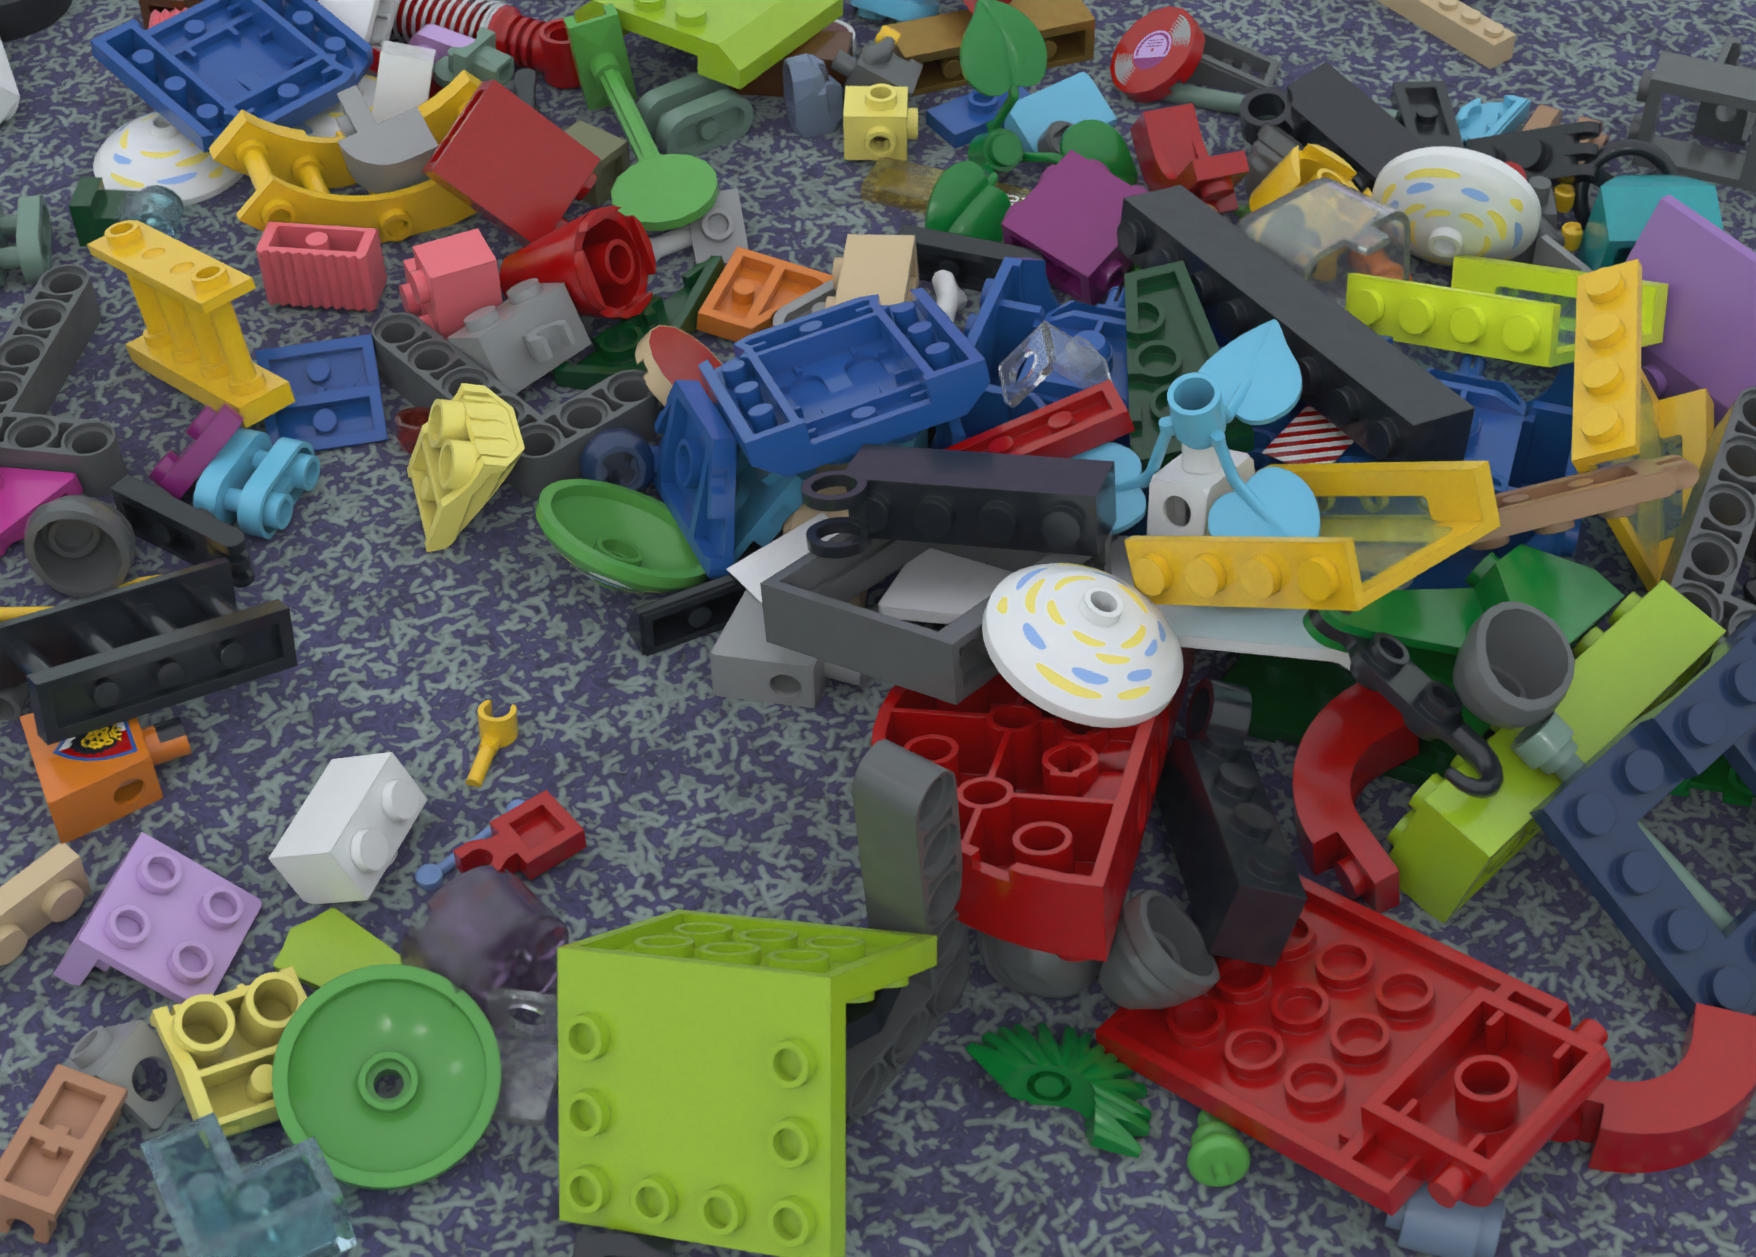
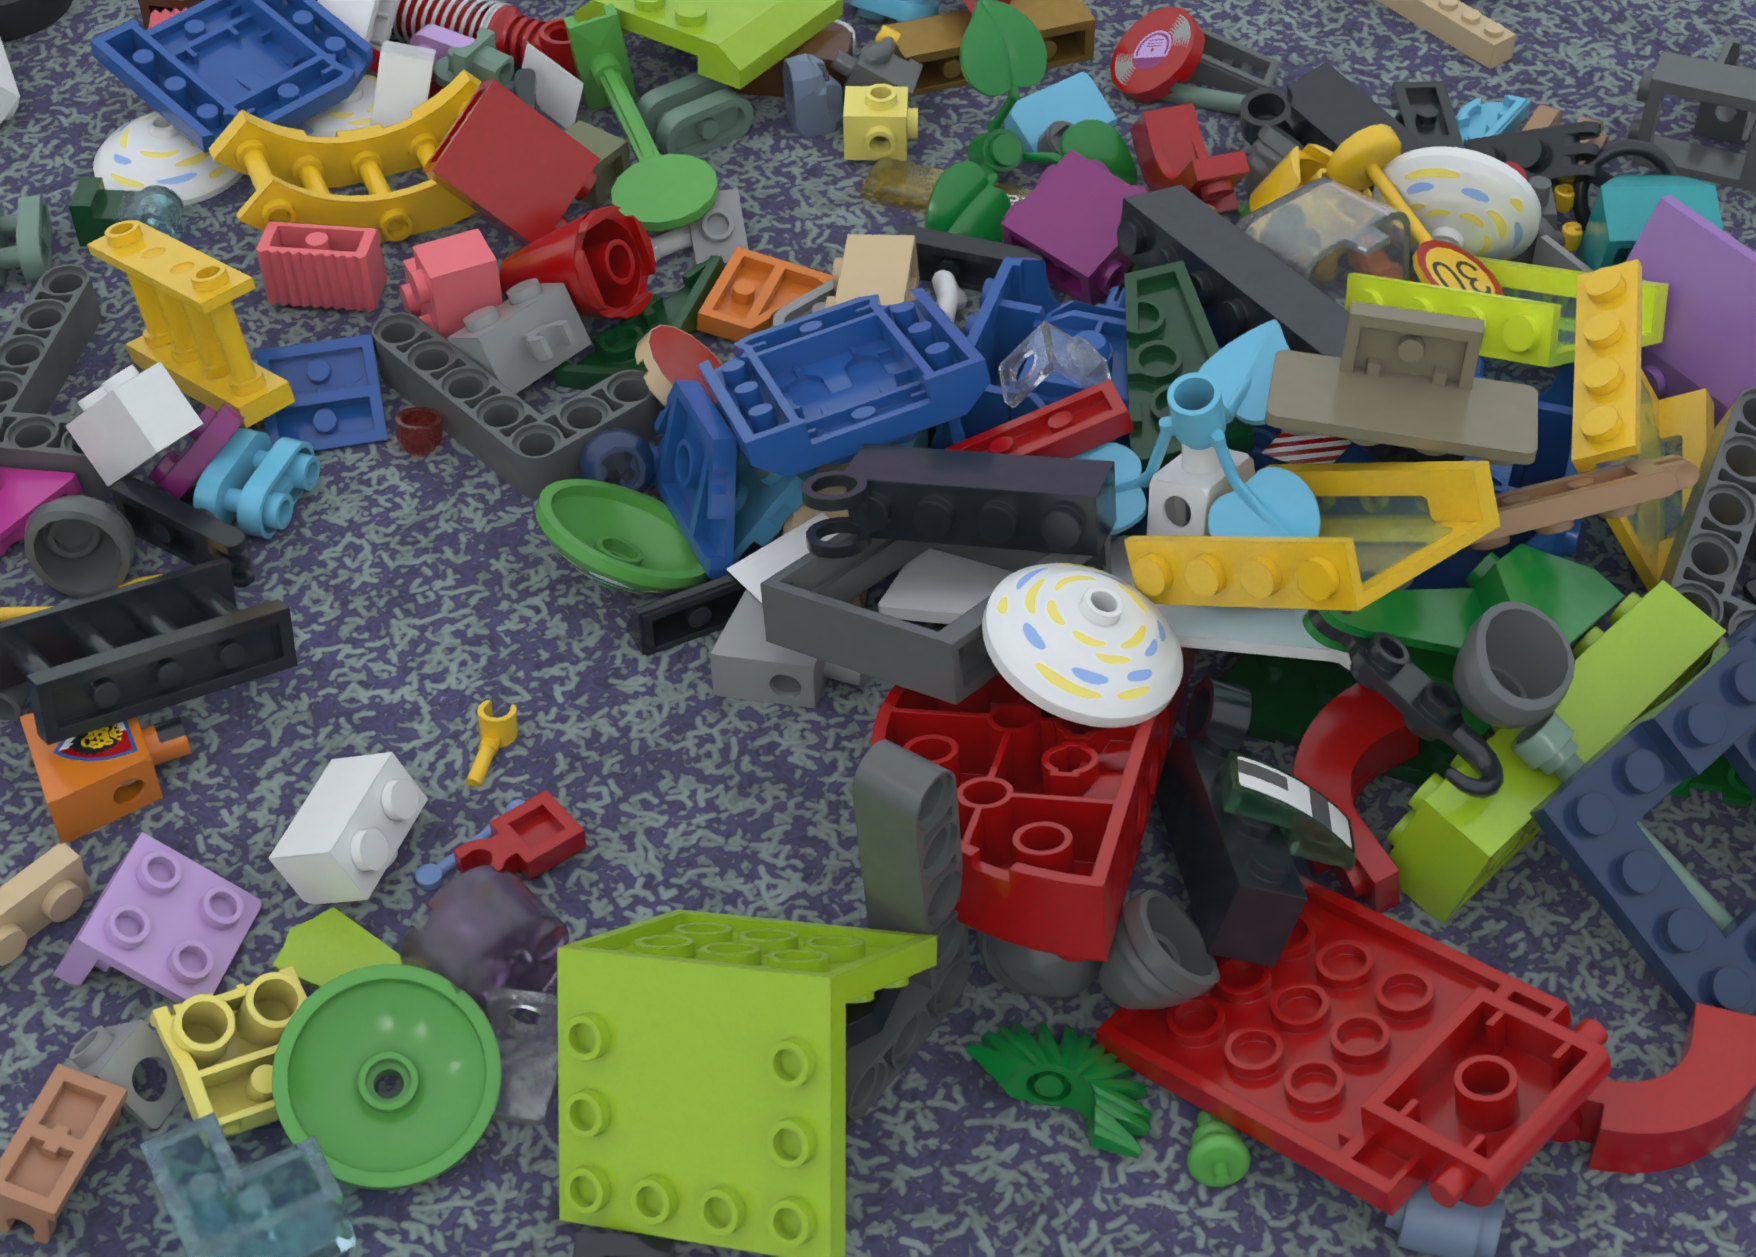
(131, 421): none -> white brick
(386, 153): light grey brick -> none
(462, 460): light yellow slope -> none
(556, 89): none -> white sticker
(966, 116): blue plate -> none
(1308, 820): none -> clear green slope
(1360, 165): none -> yellow piece
(1406, 385): none -> dark tan bracket

